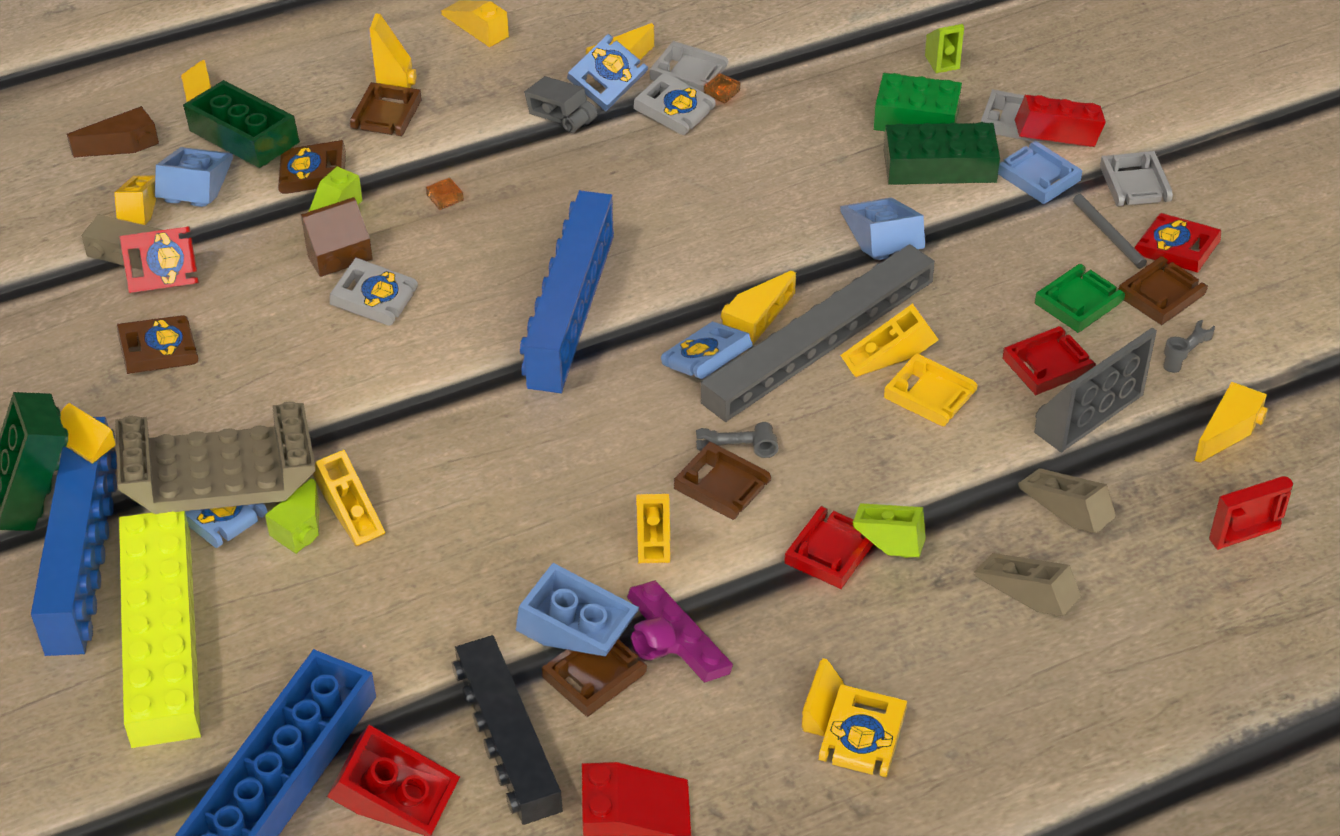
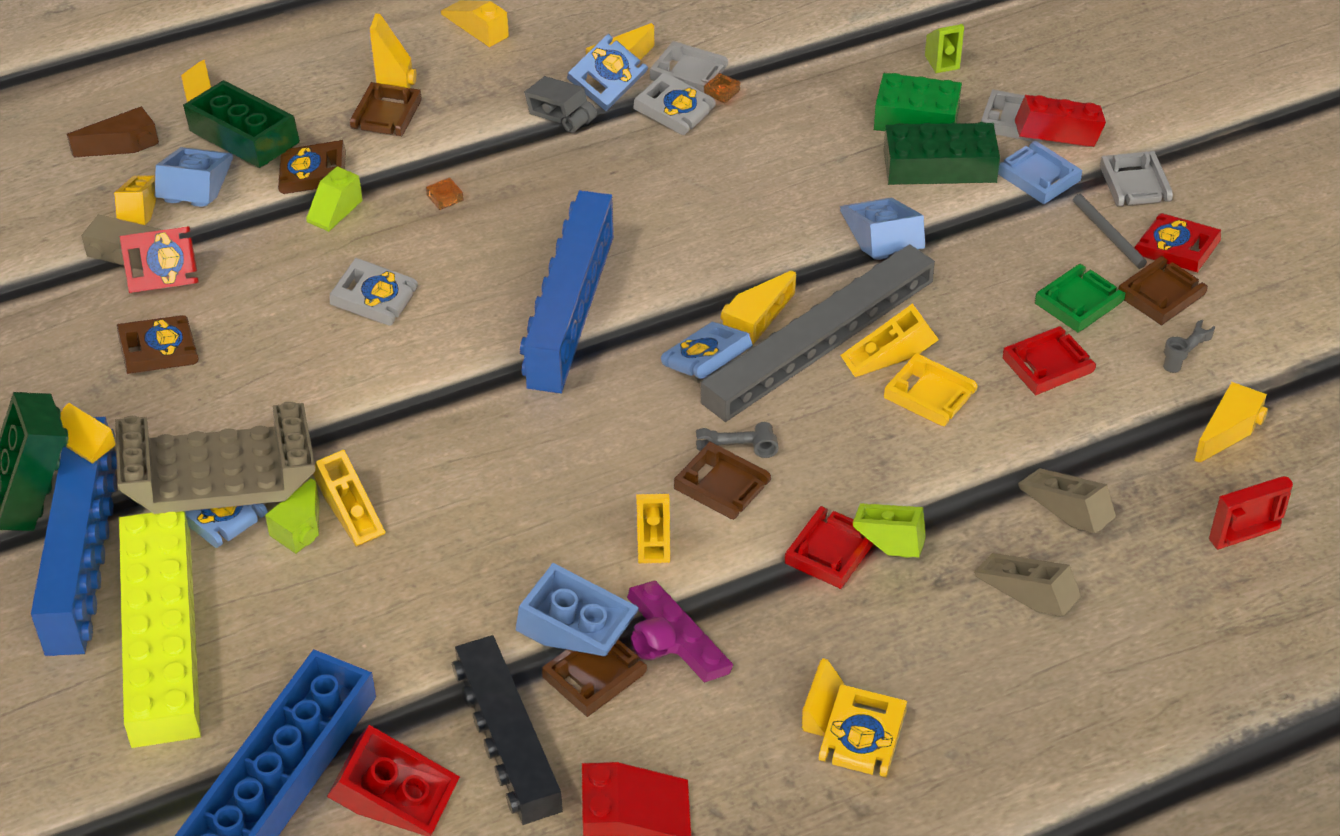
(336, 236): slope -> none
(1096, 394): dark grey slope -> none

